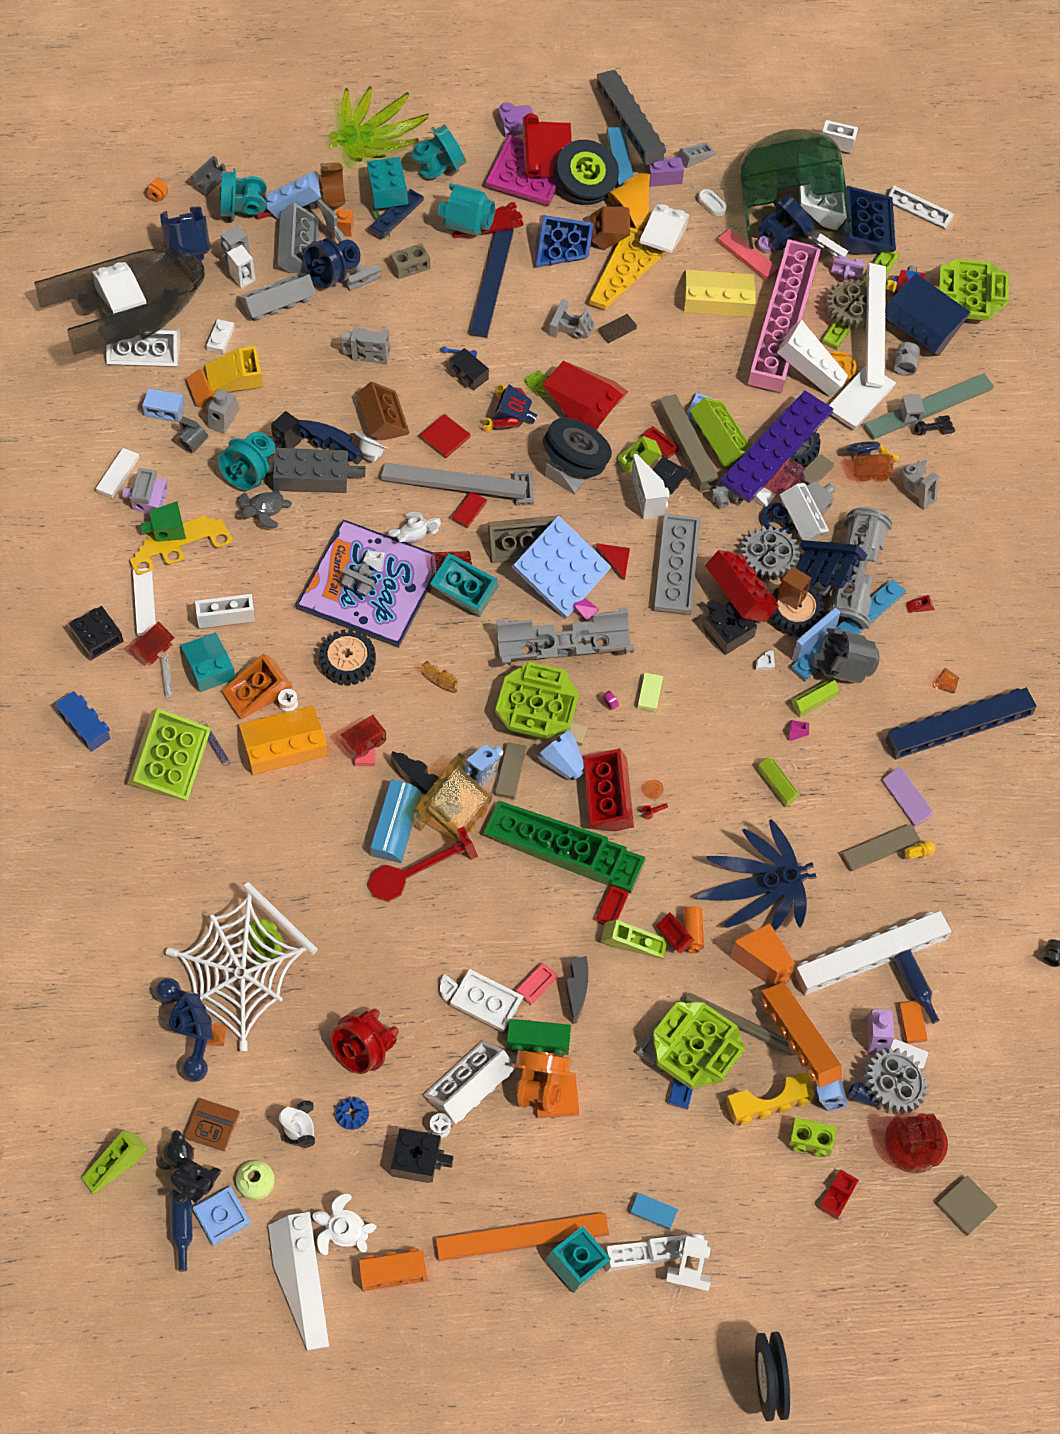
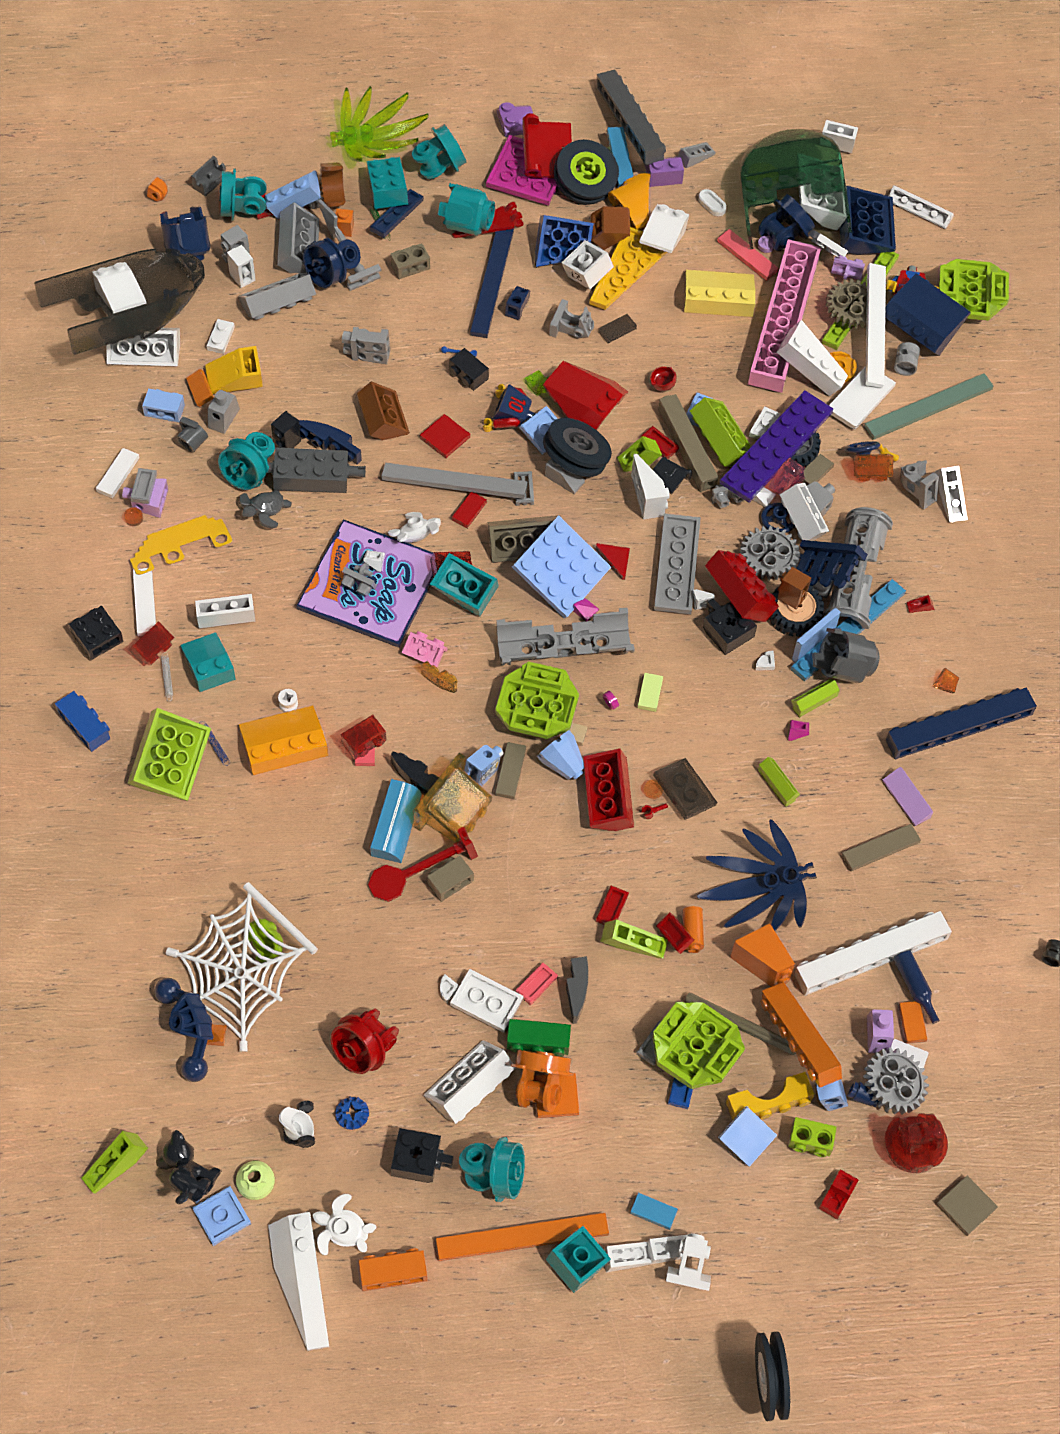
(133, 516): none -> clear orange tile
(165, 523): green torso -> none
(181, 1227): dark blue piece -> none
(212, 1124): dark orange tile -> none
(256, 686): orange slope -> none
(352, 669): wheel -> none
(369, 447): white piece -> none
(424, 649): none -> bright pink bracket
(440, 1120): white wheel -> none
(450, 878): none -> dark tan brick
(494, 1168): none -> teal piece
(517, 302): none -> dark blue leg
(537, 426): none -> light blue tile
(565, 846): green slope -> none
(587, 264): none -> white brick
(663, 378): none -> red hair
(685, 788): none -> clear smoke tile
(701, 598): none -> white slope
(747, 1136): none -> light blue tile
(763, 422): none -> white plate
(912, 408): light grey brick -> none
(920, 850): yellow axle -> none
(942, 423): black hinge -> none
(952, 493): none -> white slope

